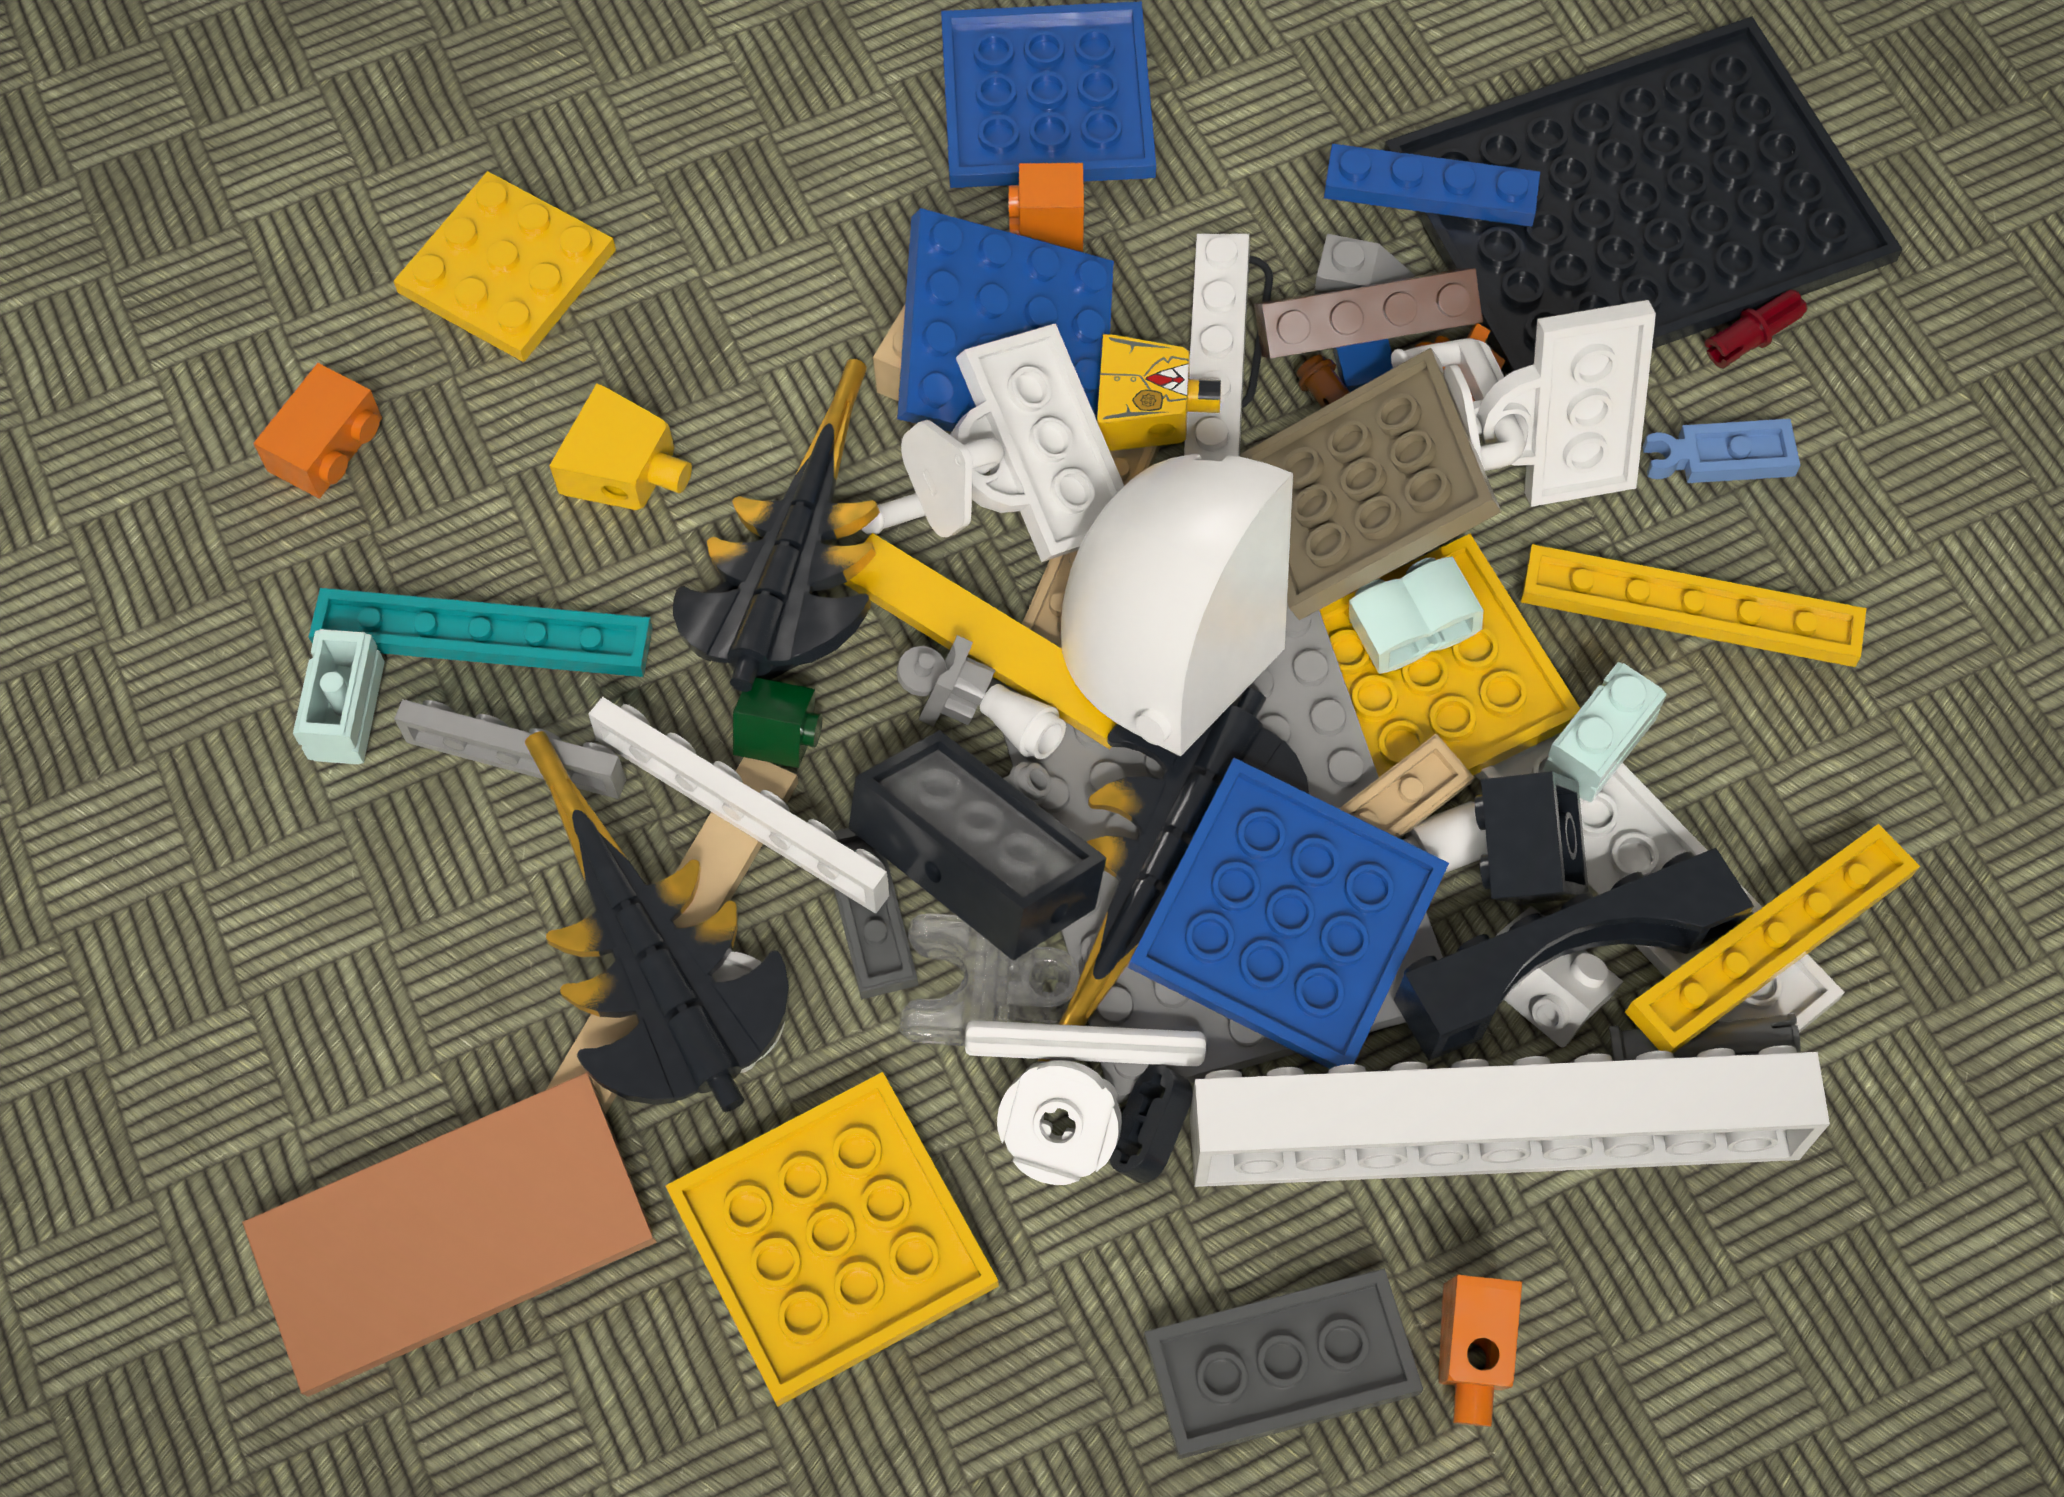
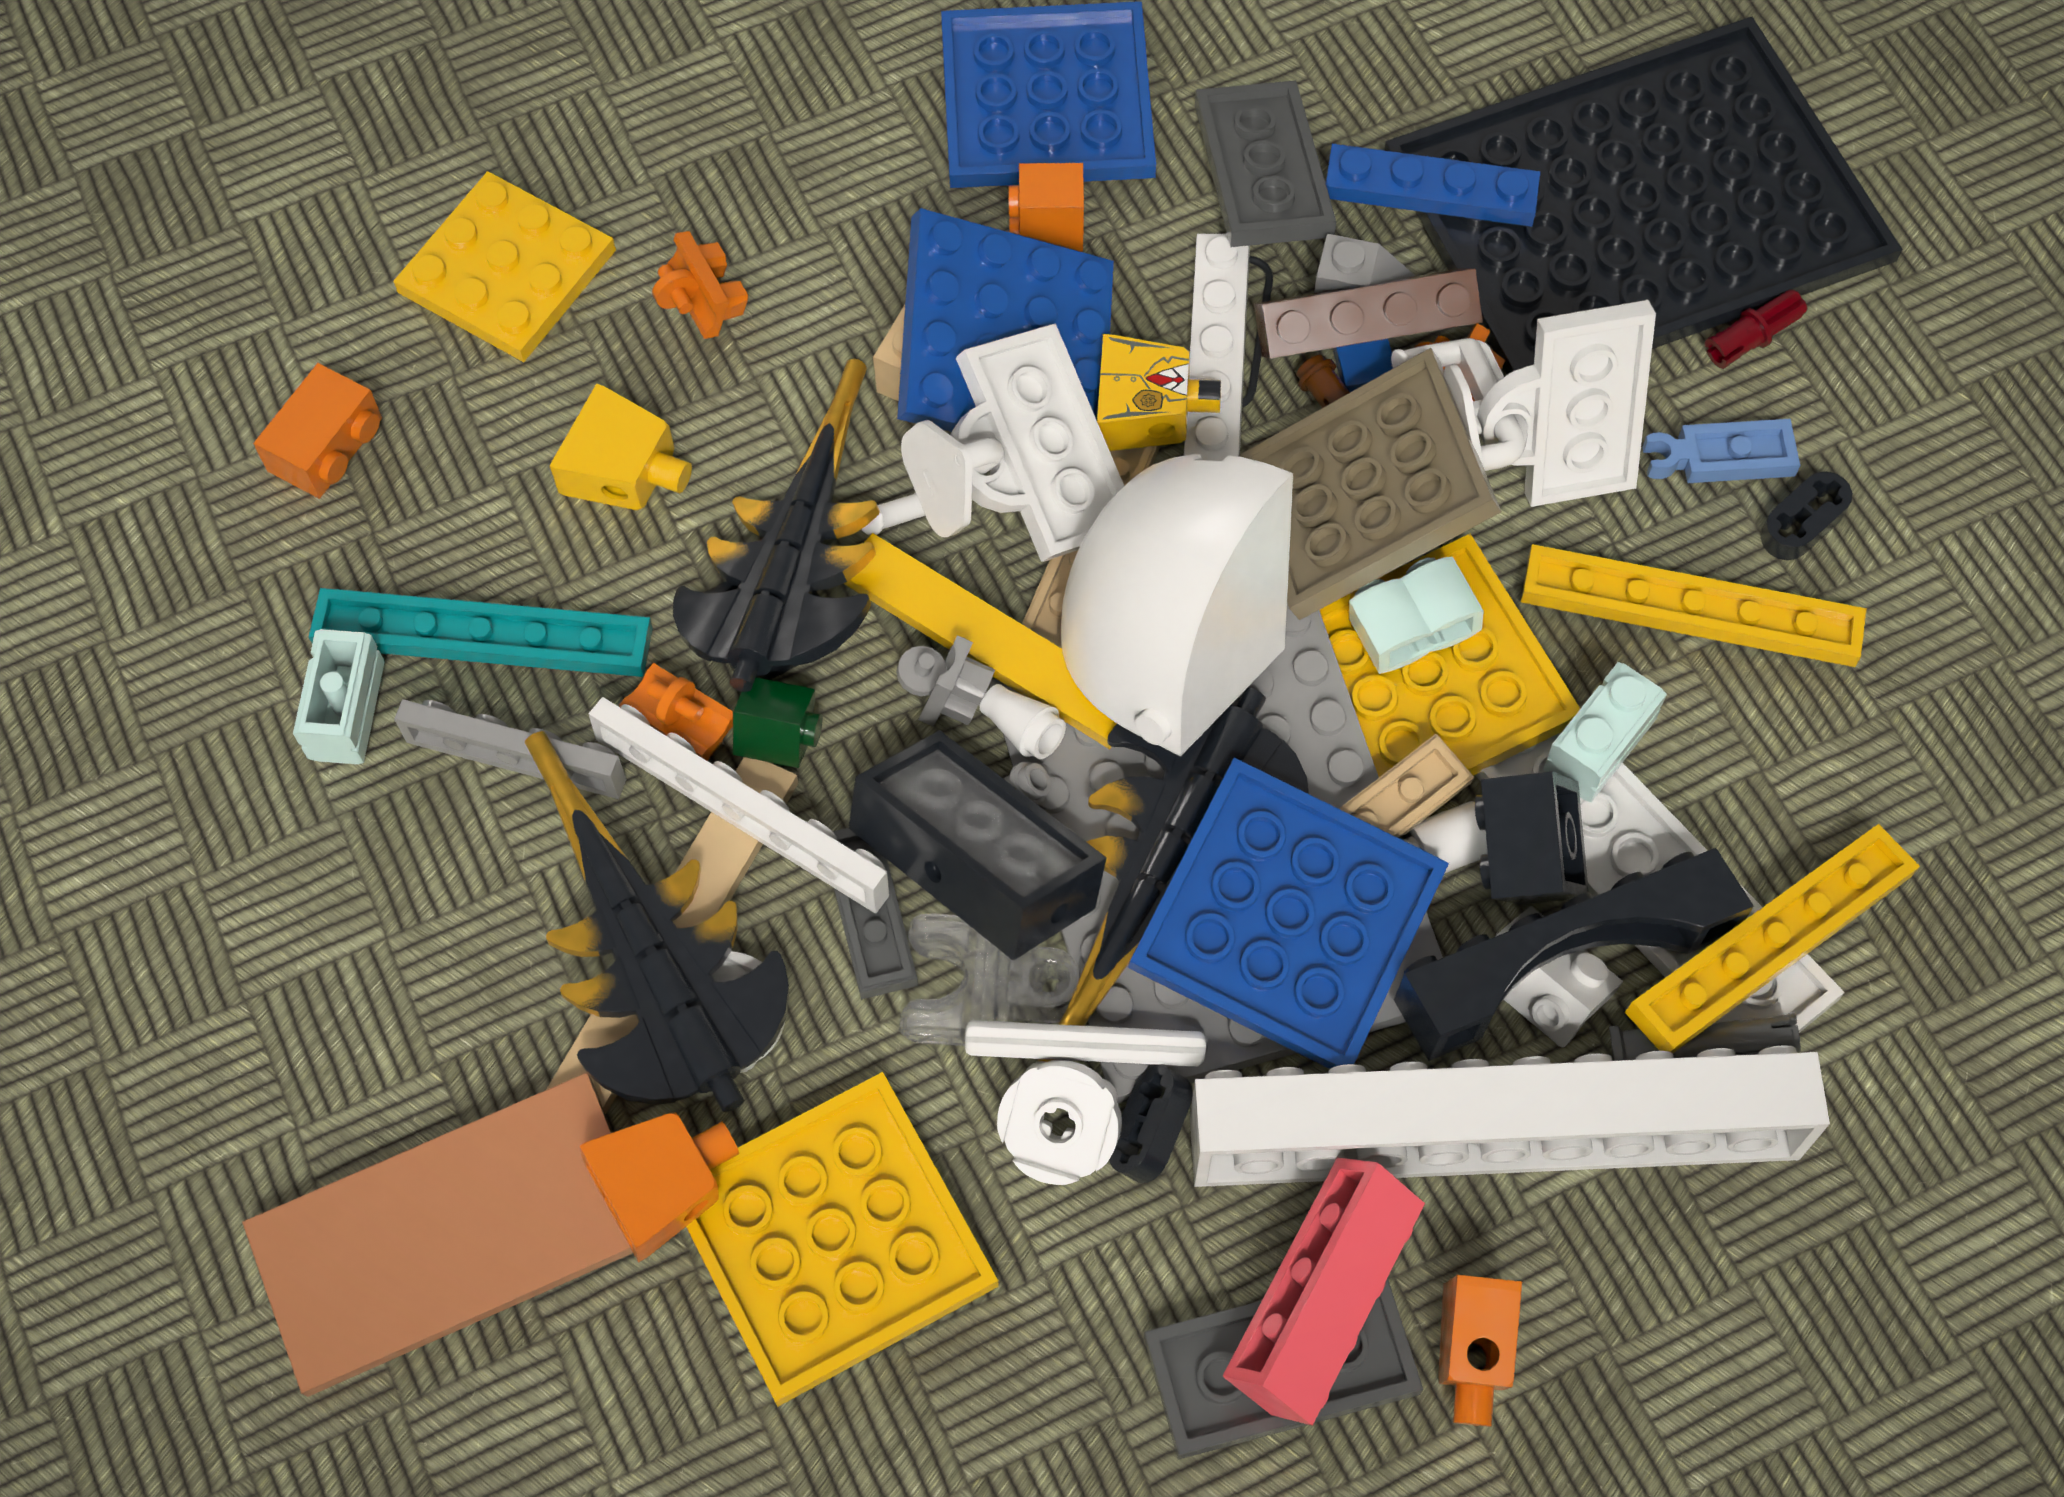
(657, 1177): none -> orange torso
(680, 708): none -> orange hips
(692, 286): none -> orange hips
(1264, 164): none -> dark grey plate
(1324, 1290): none -> coral brick
(1798, 508): none -> black beam

